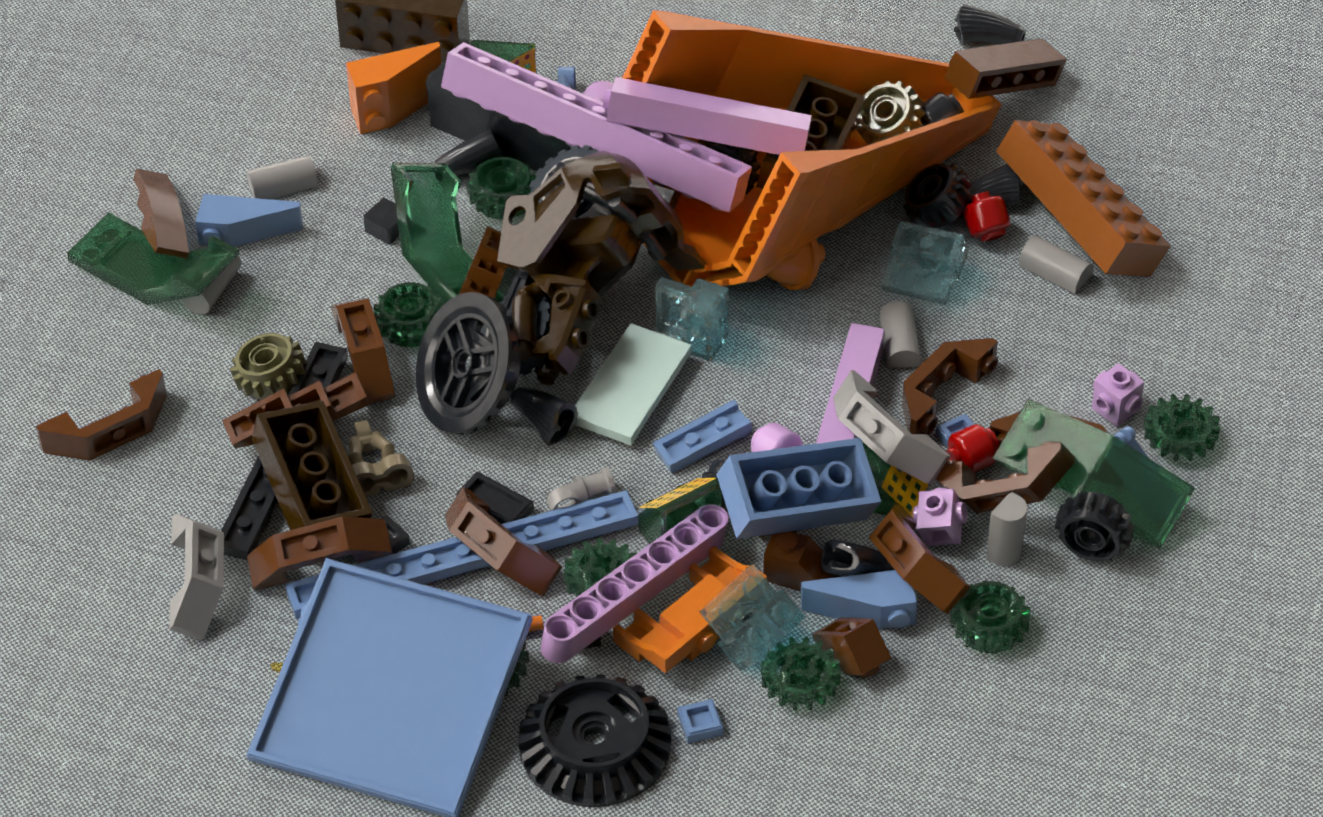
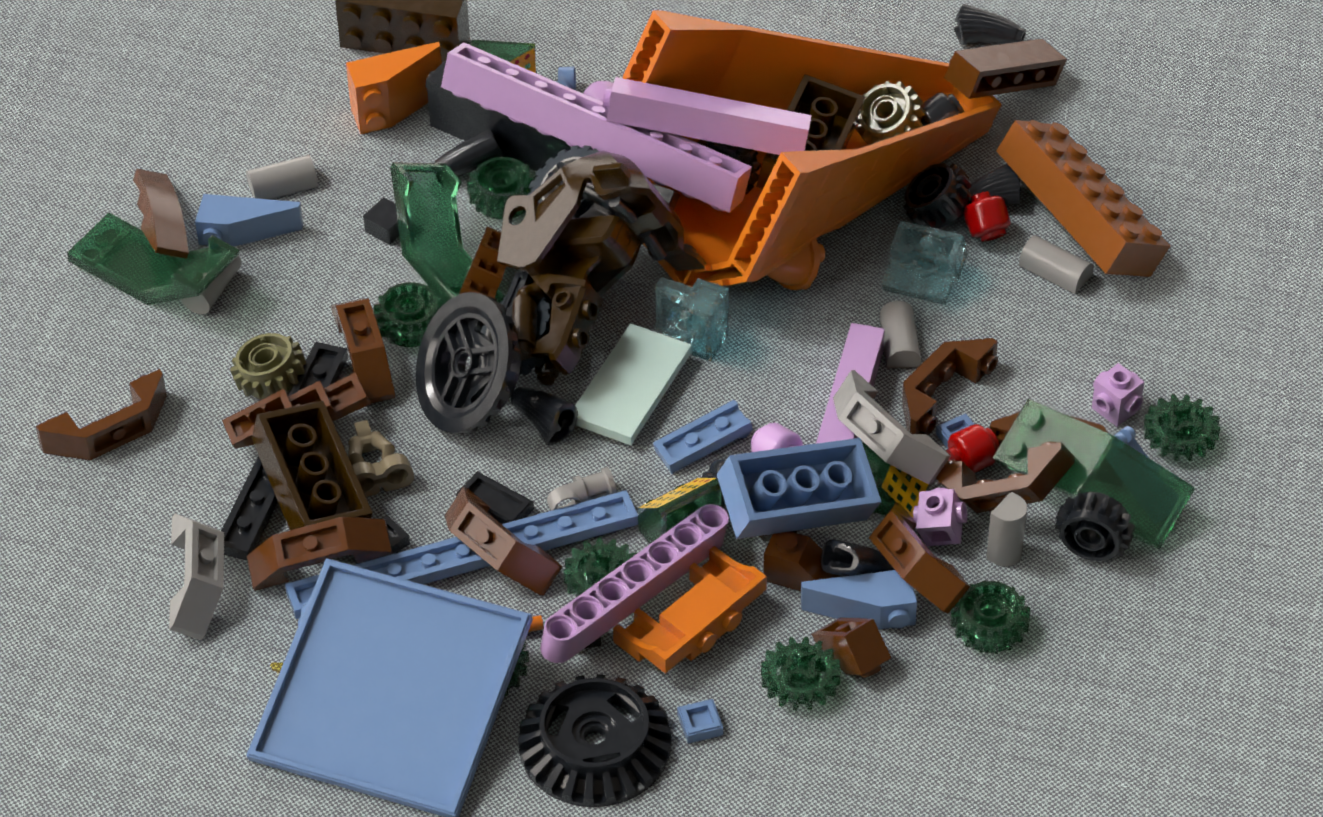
(769, 623): clear light blue brick -> none

